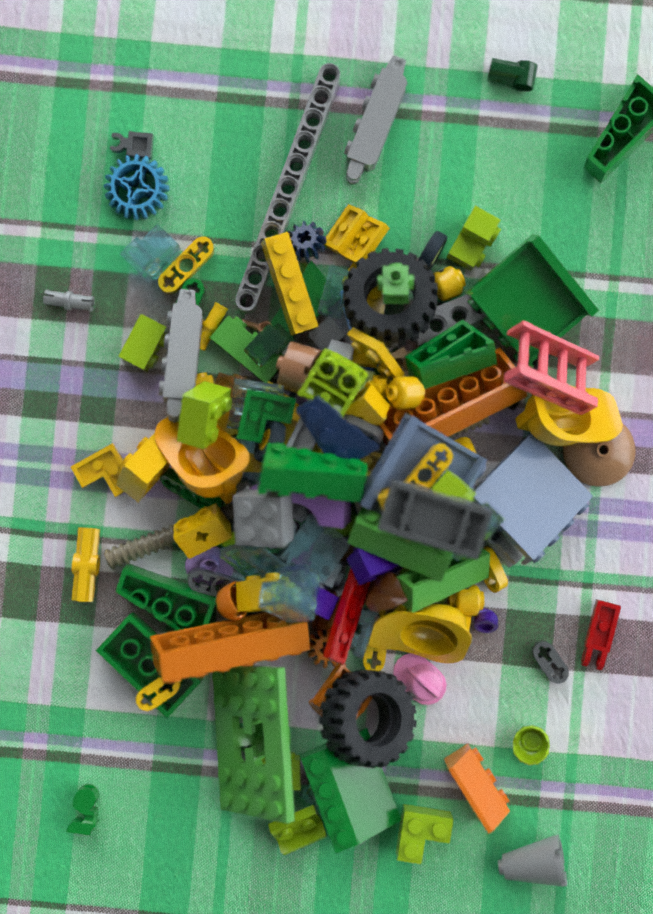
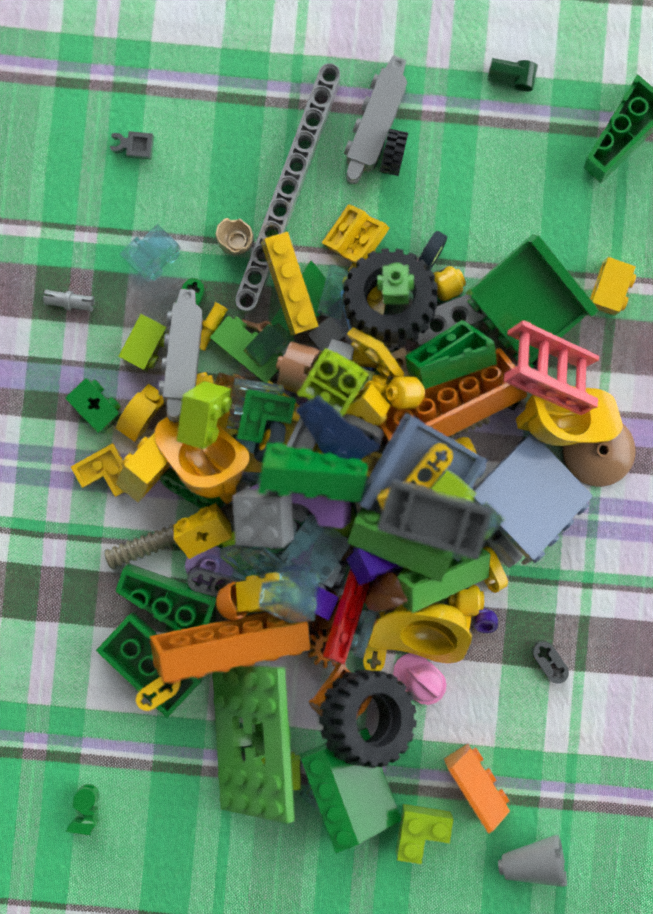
(82, 398): none -> green brick
(85, 564): yellow piece -> none
(140, 412): none -> yellow brick
(141, 168): dark azure gear -> none
(204, 257): yellow beam -> none
(234, 236): none -> tan hair
(300, 833): lime bracket -> none
(308, 248): dark blue gear -> none
(393, 152): none -> black tyre
(476, 233): lime brick -> none
(531, 745): lime hair -> none
(600, 632): red hinge -> none
(612, 286): none -> yellow brick

